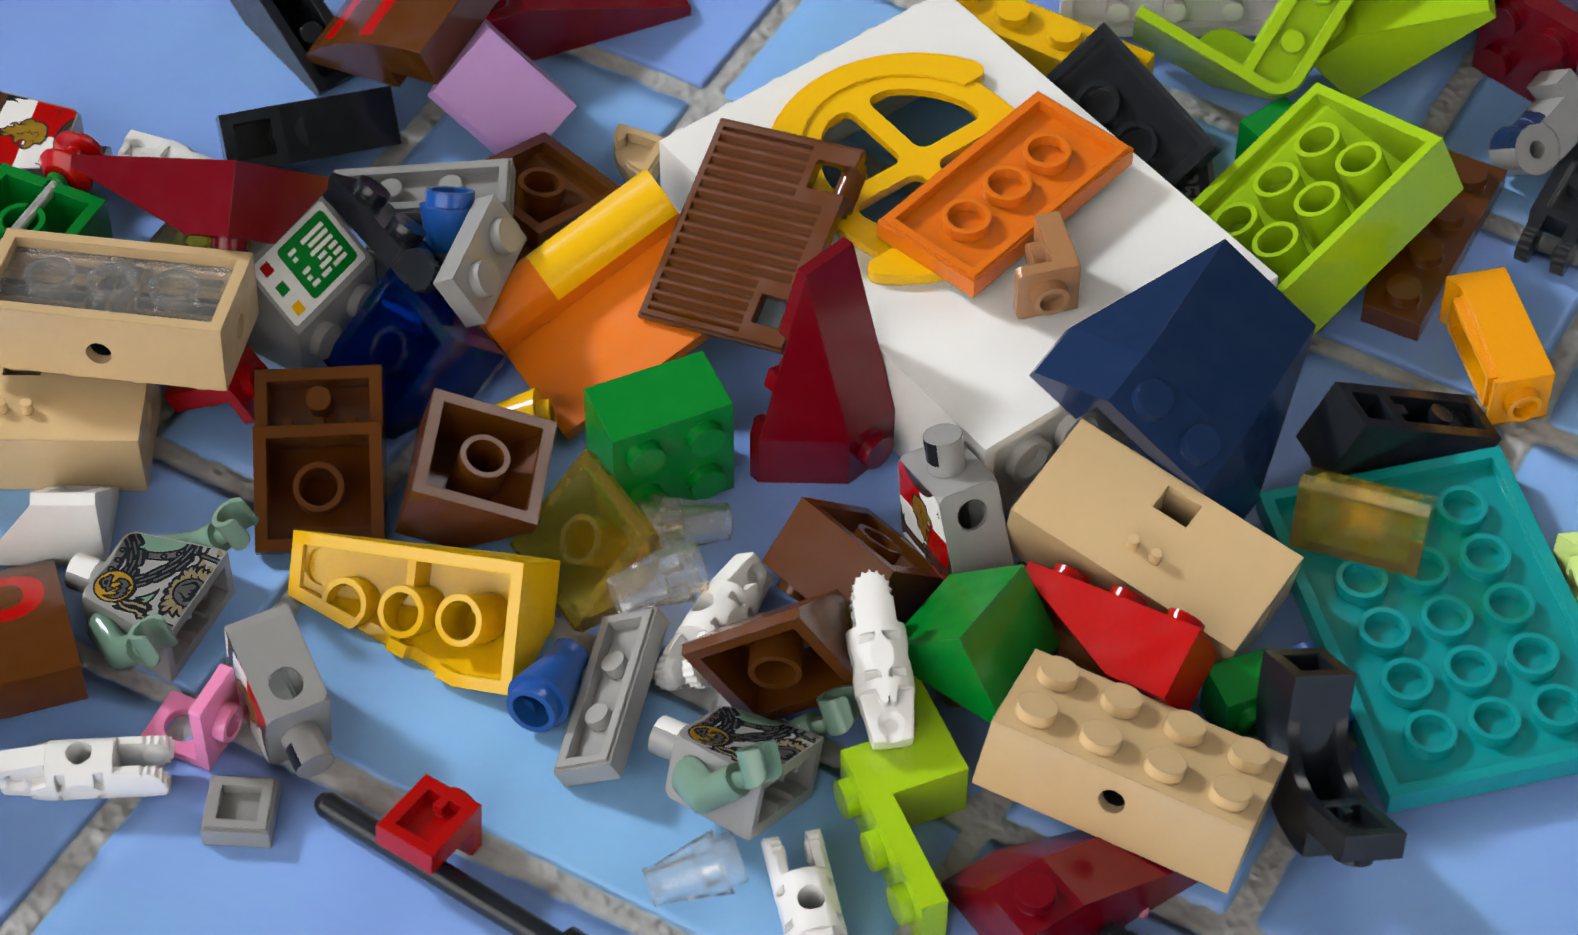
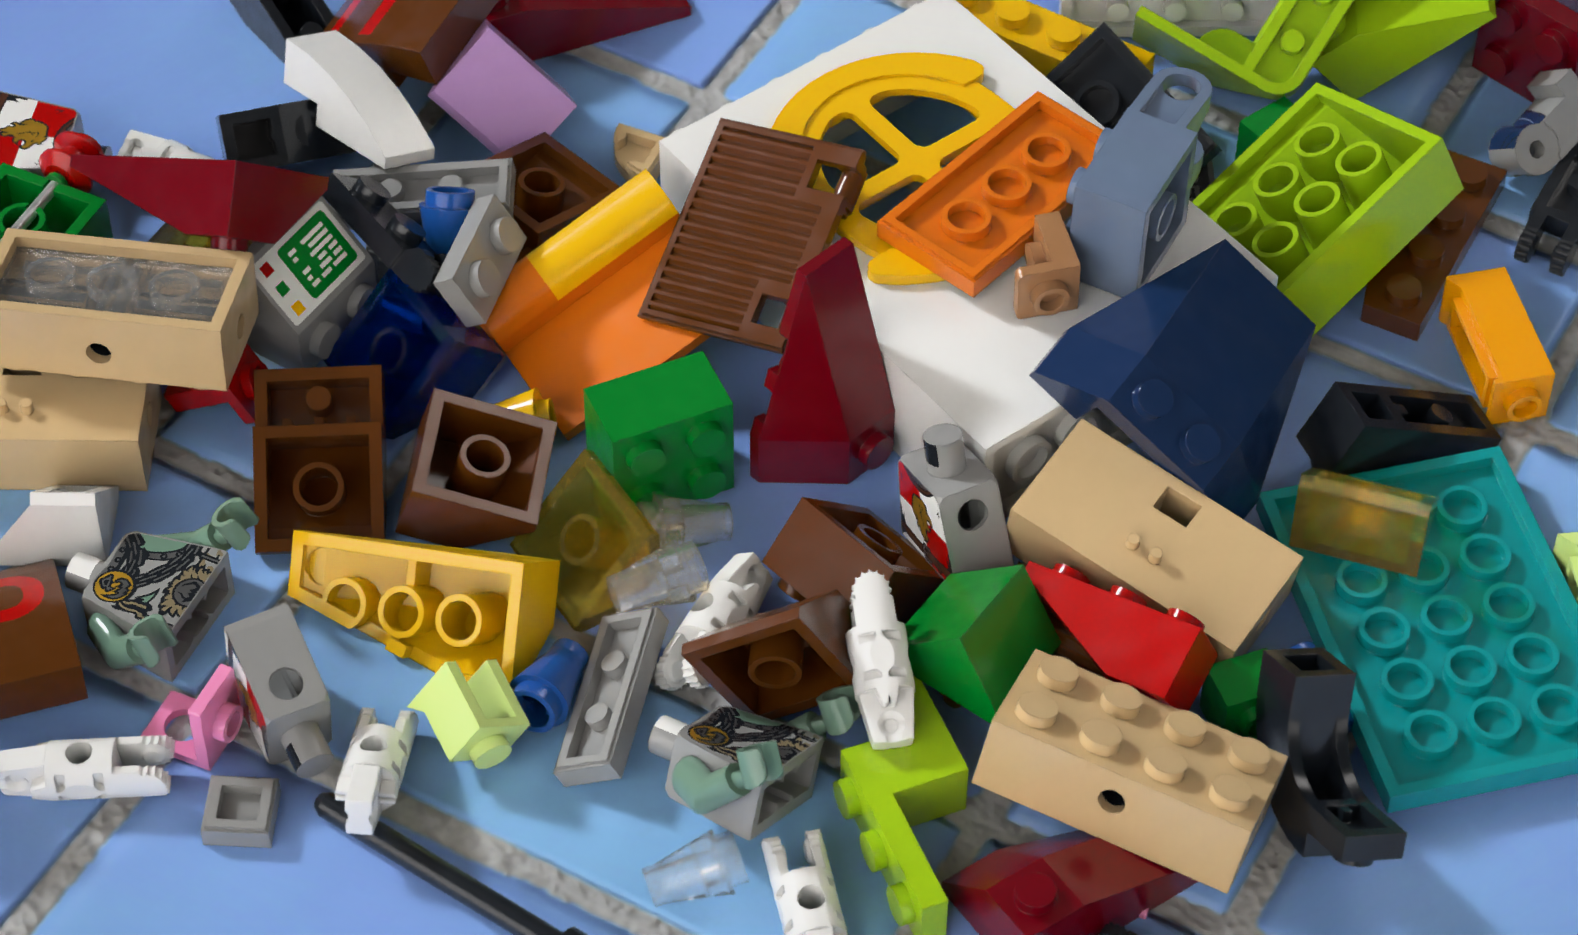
(356, 99): none -> white slope
(374, 768): none -> white hinge
(431, 825): red bracket -> none
(473, 717): none -> yellowish green window
(1138, 184): none -> sand blue brick

